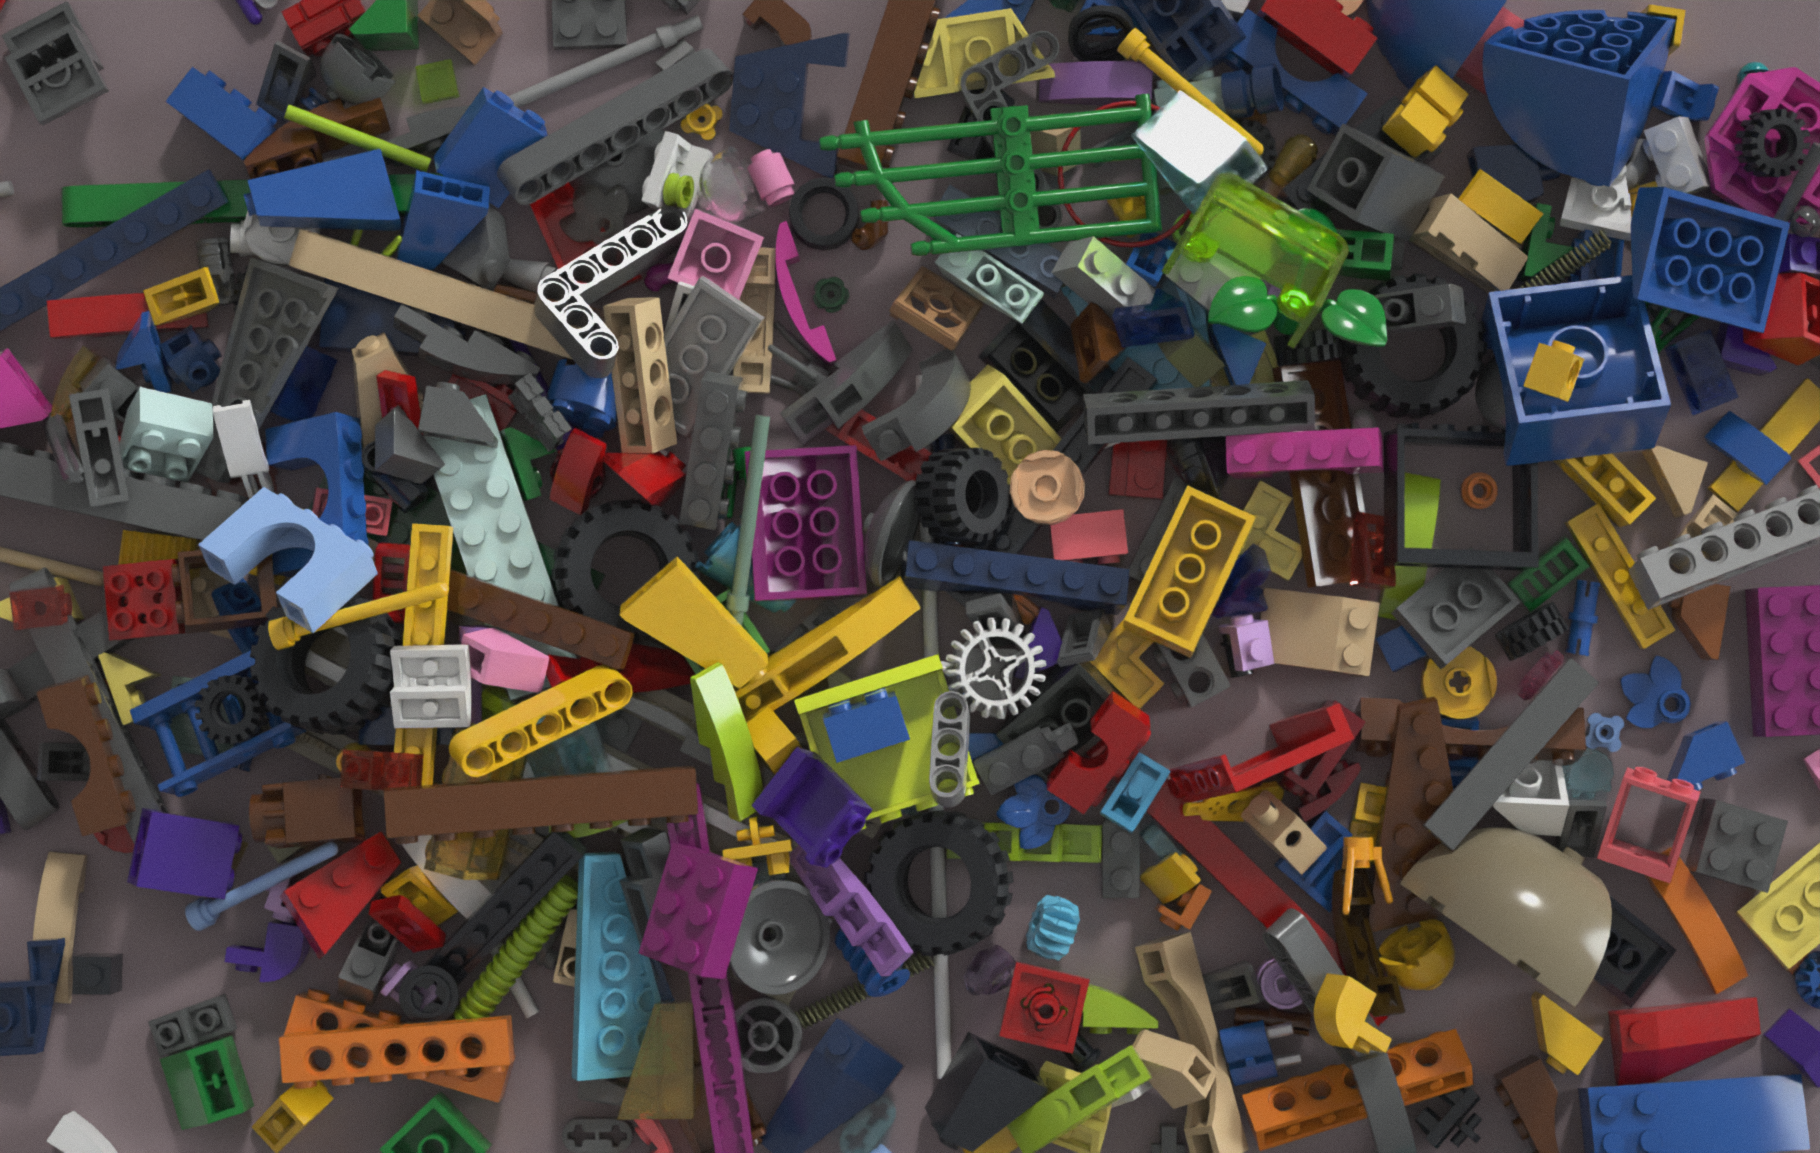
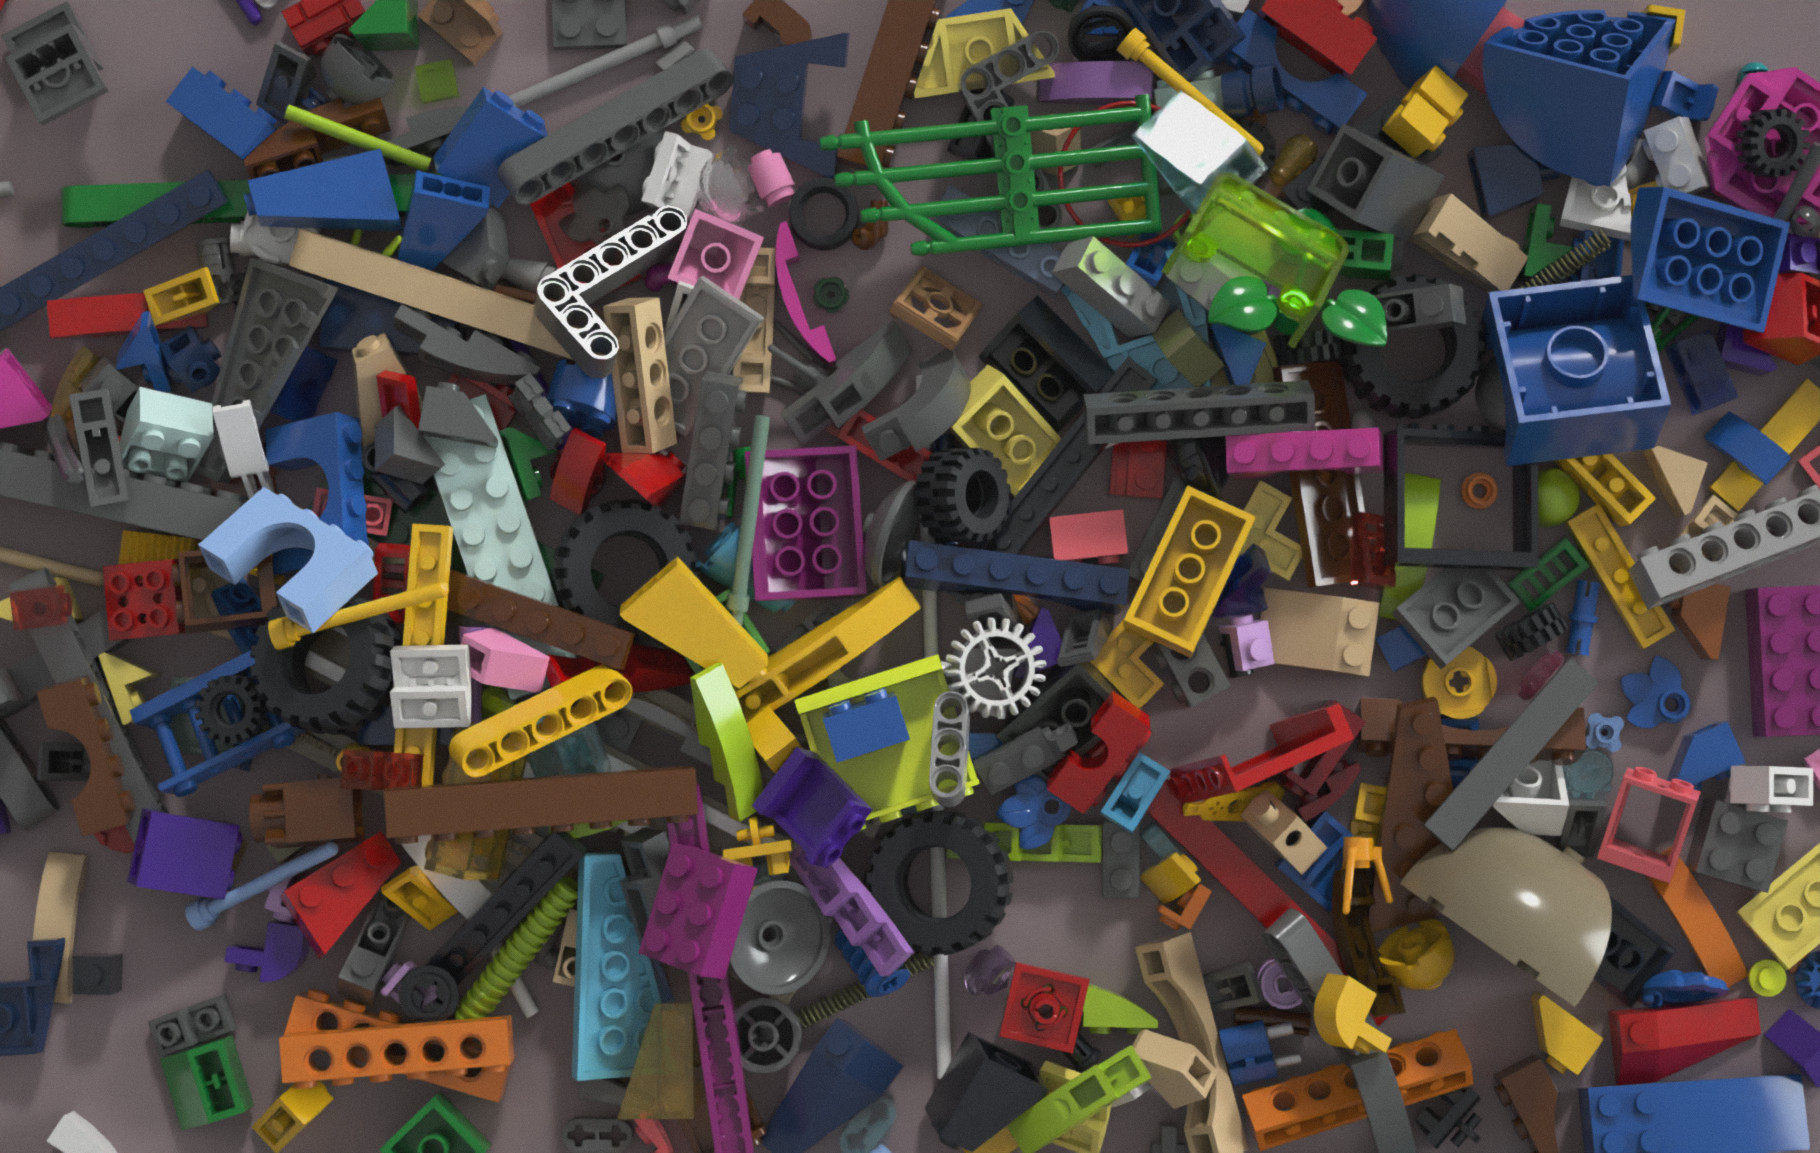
(407, 923): red plate -> none
(678, 190): lime bush -> none
(990, 282): light aqua slope -> none
(1047, 487): light nougat tile -> none
(1052, 927): medium azure gear -> none
(1094, 342): reddish brown slope -> none
(1153, 323): clear blue slope -> none
(1500, 206): yellow slope -> none
(1554, 370): yellow brick -> none
(1556, 497): none -> lime hair
(1681, 988): none -> blue arm
(1767, 977): none -> neon yellow plate
(1771, 787): none -> white brick

